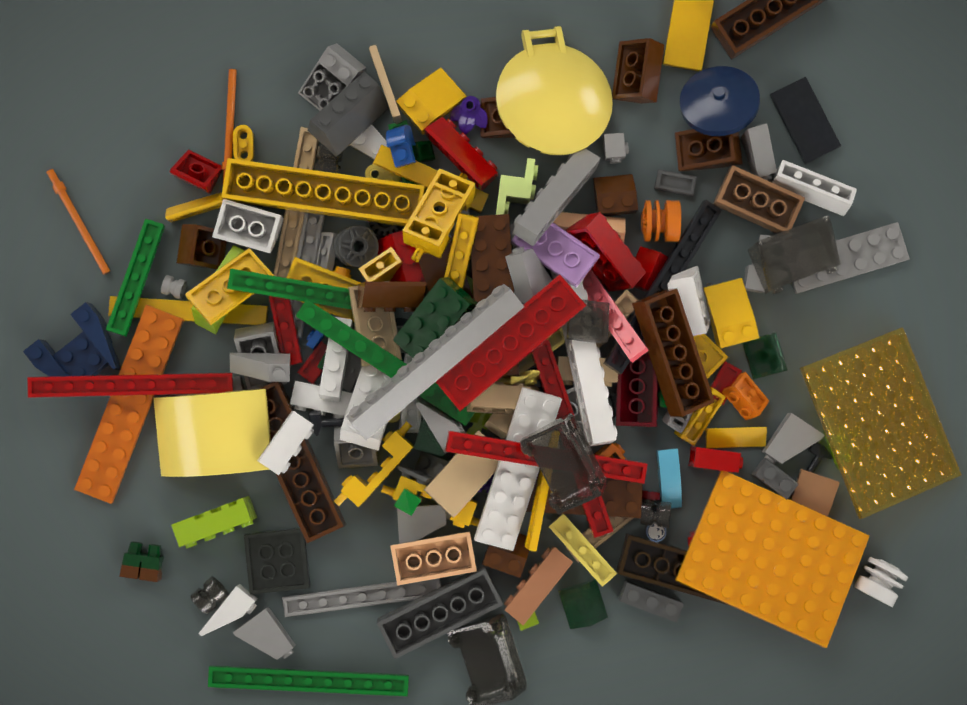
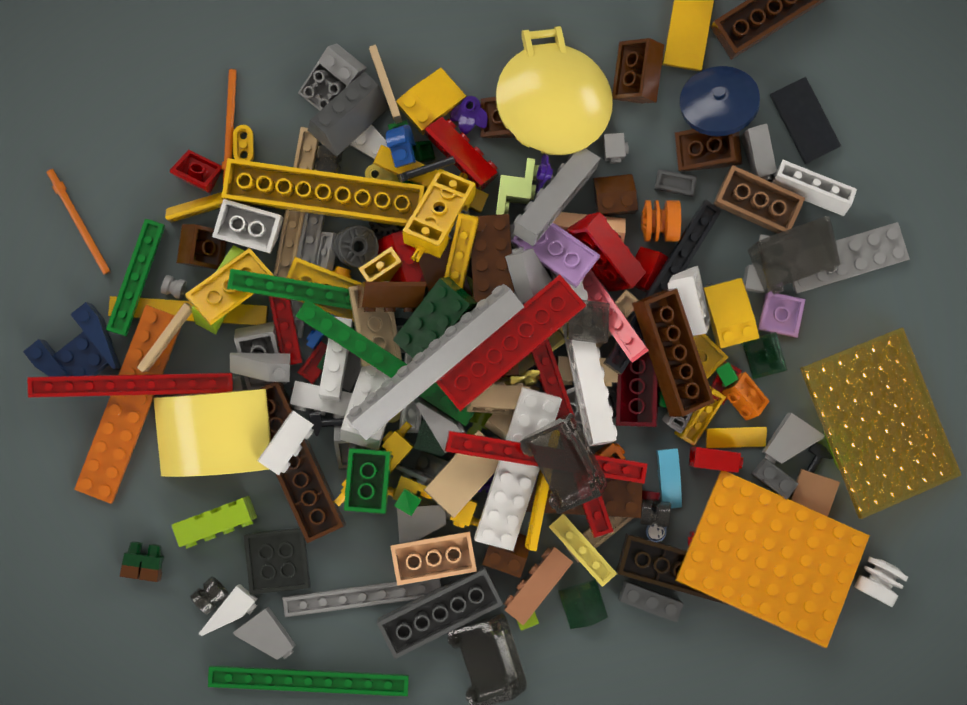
(165, 338): none -> tan tile
(367, 480): none -> green brick
(426, 169): none -> black piece
(544, 172): none -> dark purple plate
(726, 374): none -> green slope
(781, 314): none -> lavender tile

